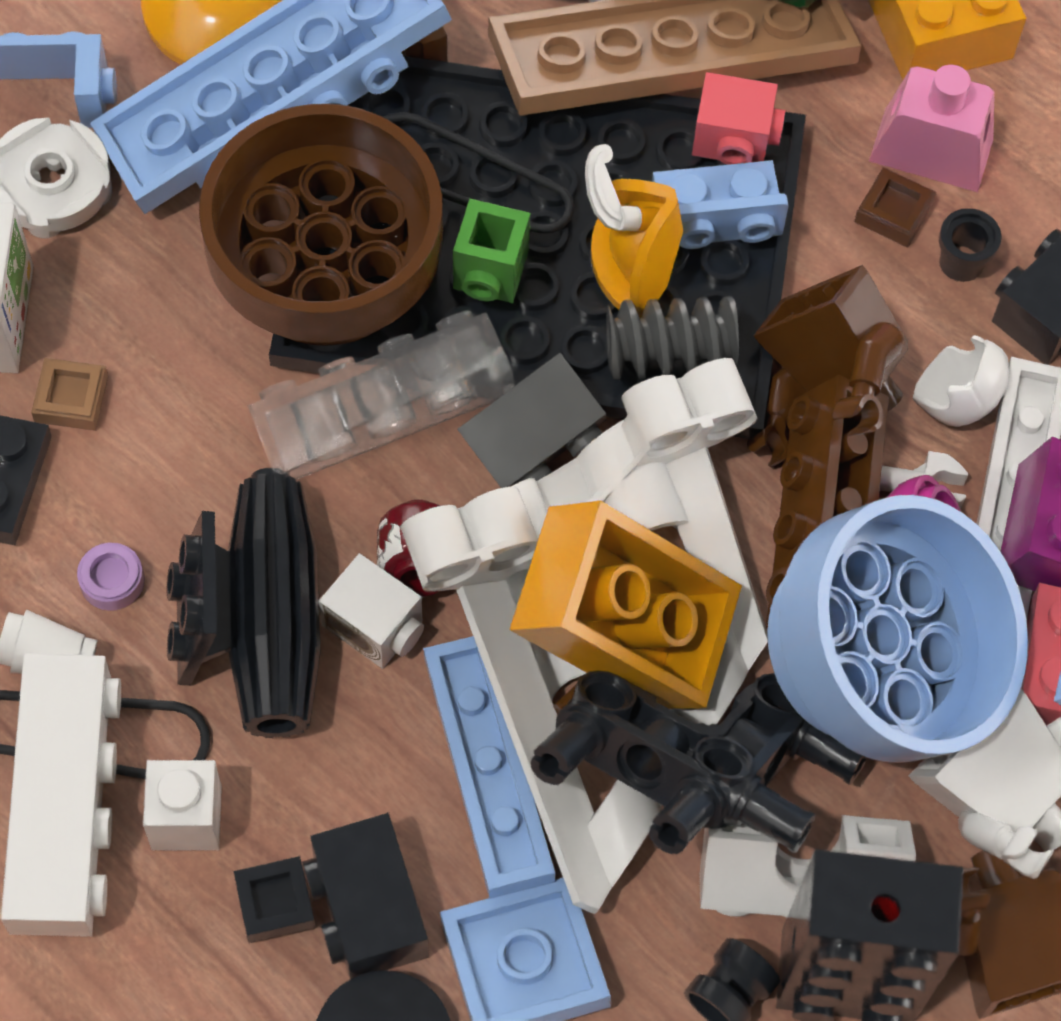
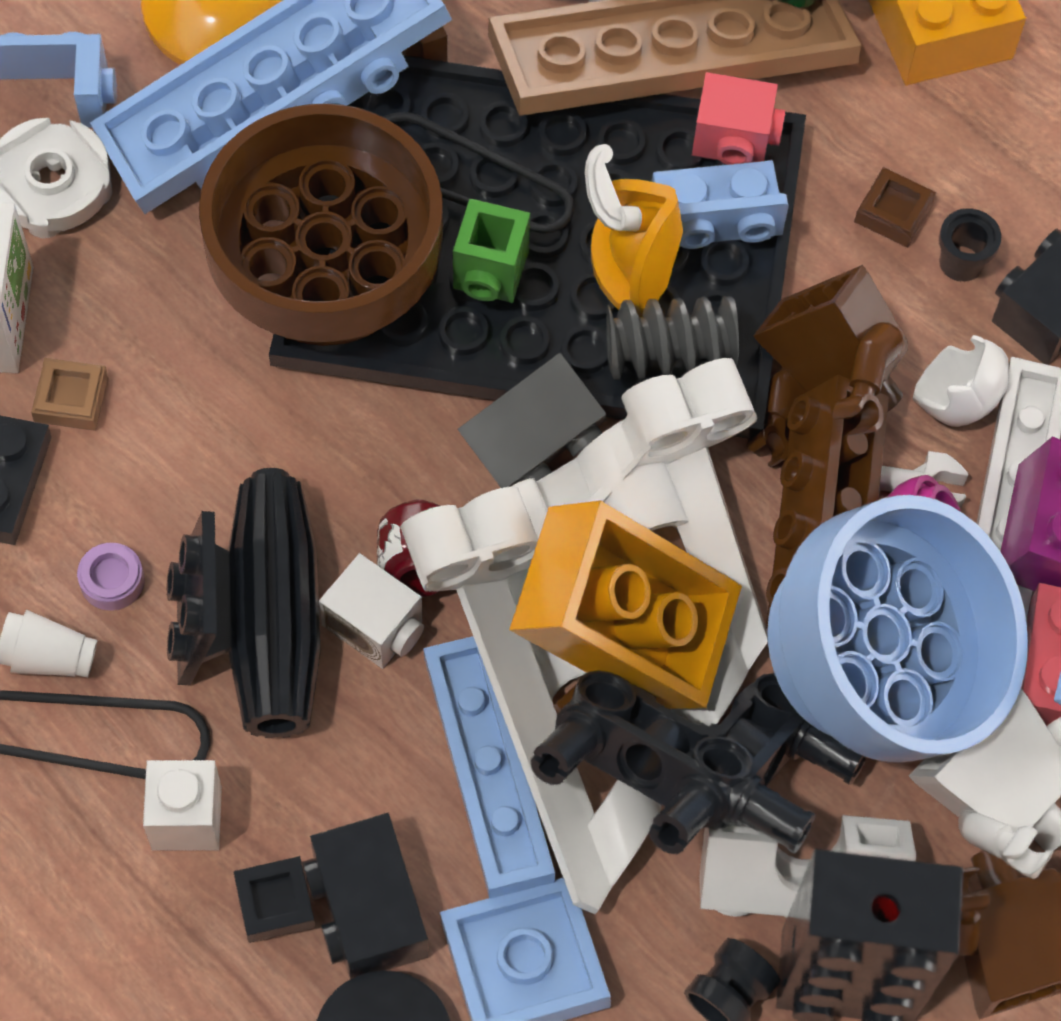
(58, 796): white brick -> none
(382, 397): clear wedge -> none
(938, 127): bright pink torso -> none

